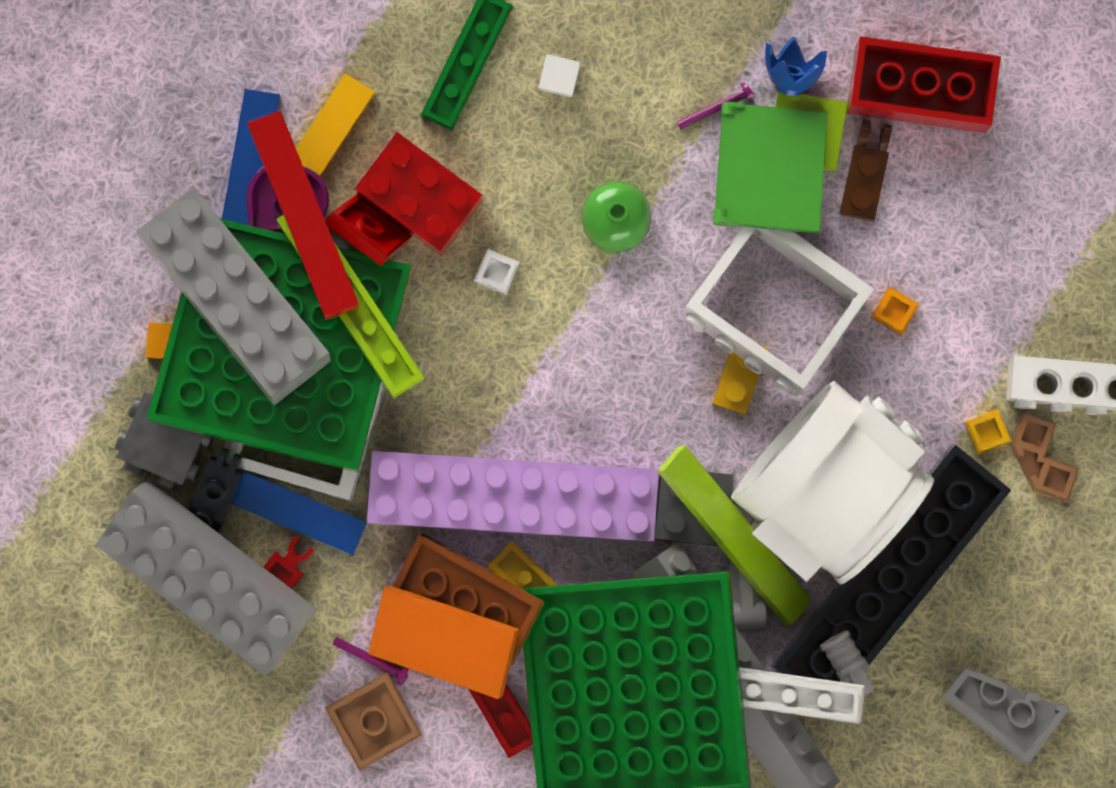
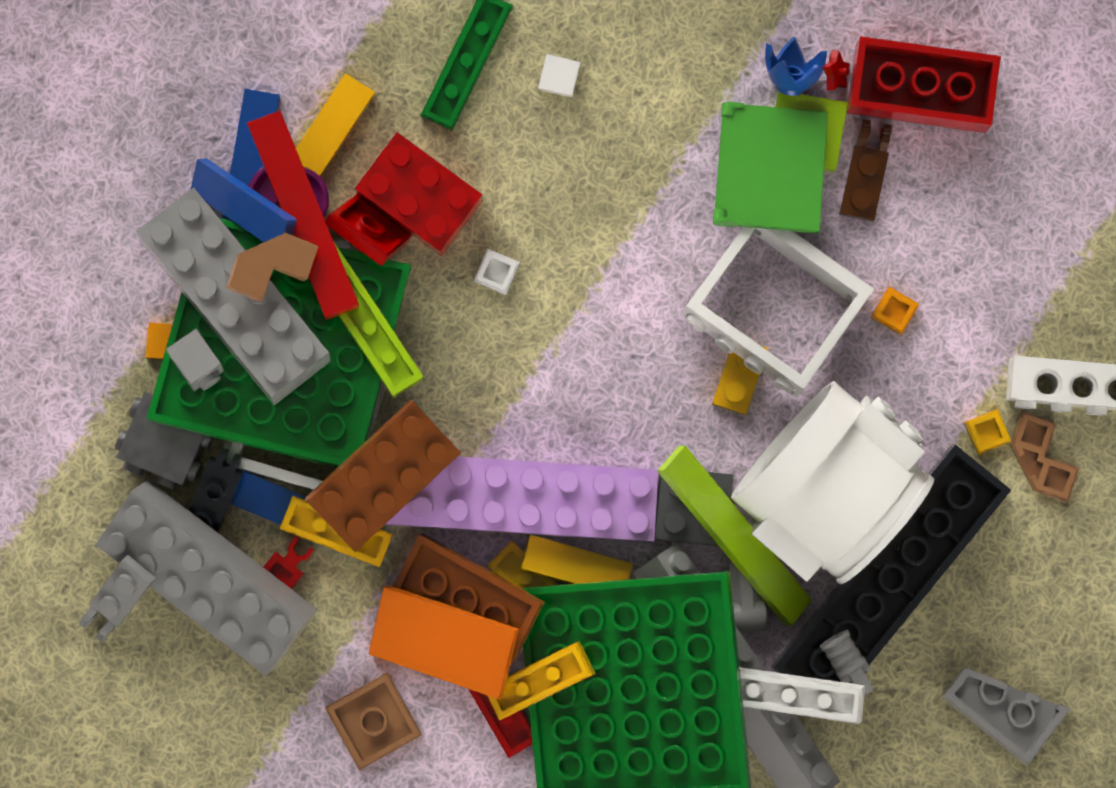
(118, 596): none -> light grey hinge
(195, 361): none -> light grey brick
(240, 202): none -> blue tile
(254, 266): none -> medium nougat tile
(308, 524): none -> yellow tile
(383, 475): none -> dark orange plate
(400, 673): magenta piece -> none
(543, 679): none -> yellow tile
(570, 563): none -> yellow tile
(616, 217): bright green cylinder -> none
(745, 93): magenta piece -> none
(836, 71): none -> red piece

